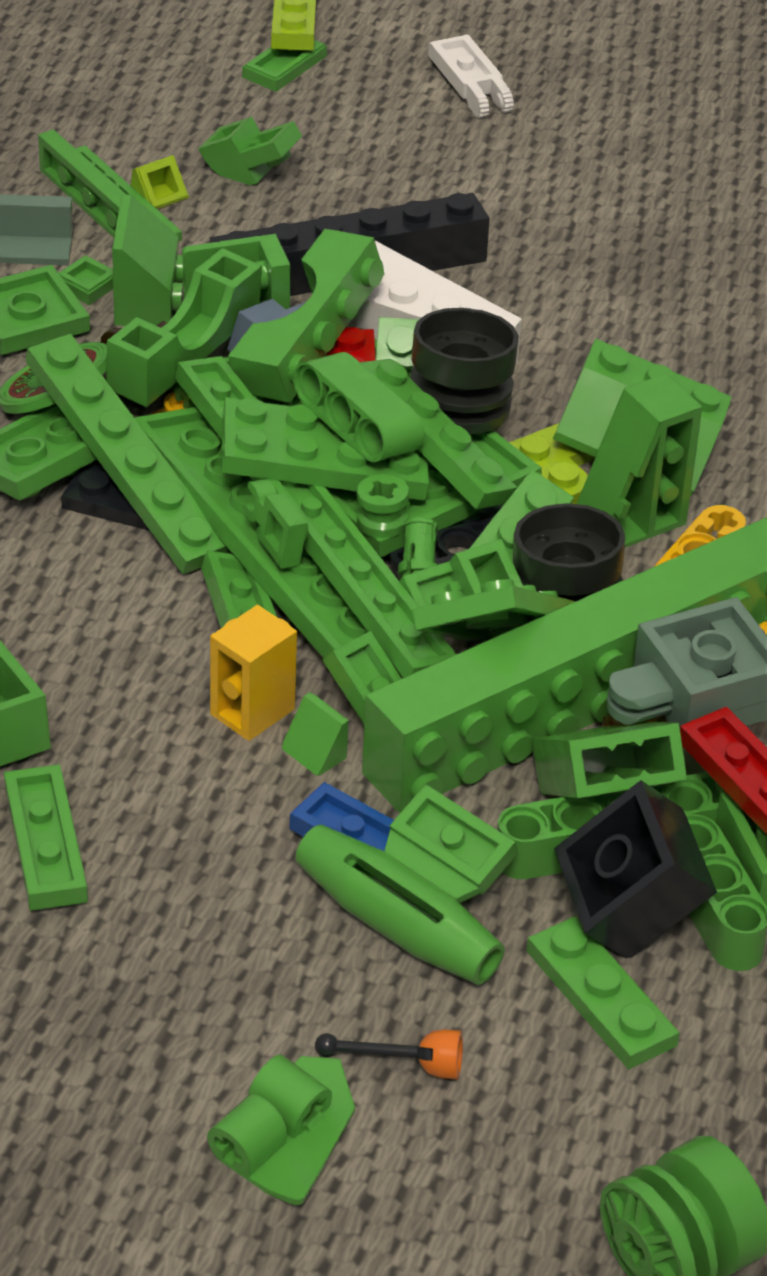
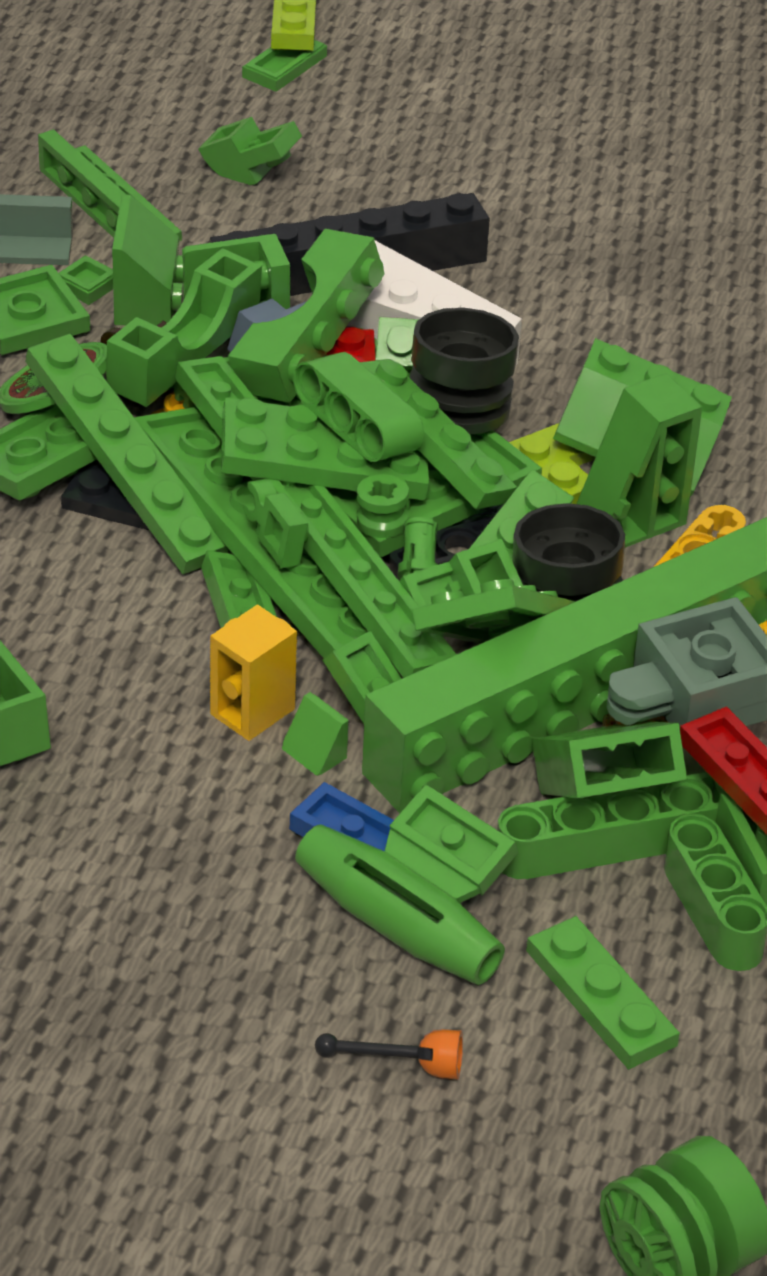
(45, 837): bright green plate -> none
(159, 182): lime slope -> none
(286, 1125): bright green panel -> none
(471, 74): white hinge -> none
(634, 870): black brick -> none

